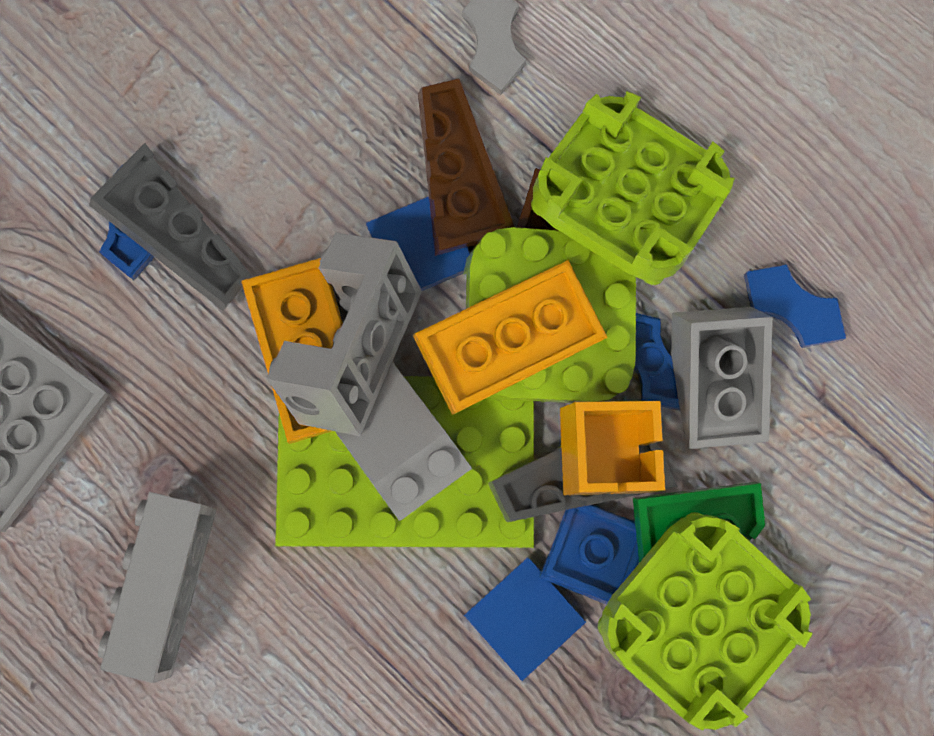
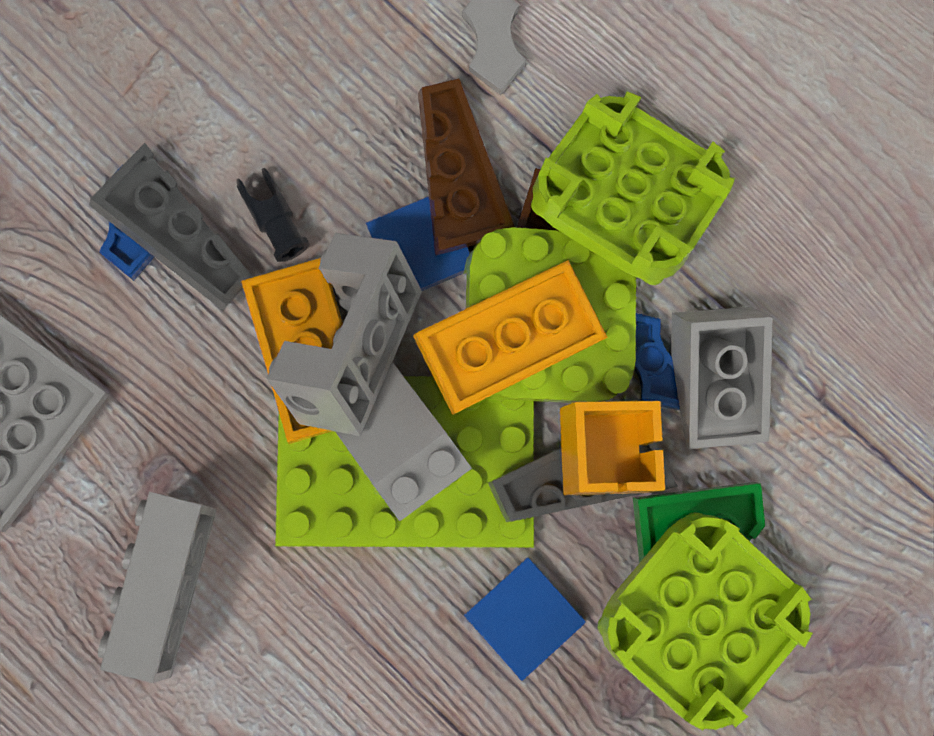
(275, 219): none -> black piece
(592, 552): blue tile -> none
(810, 317): blue tile -> none

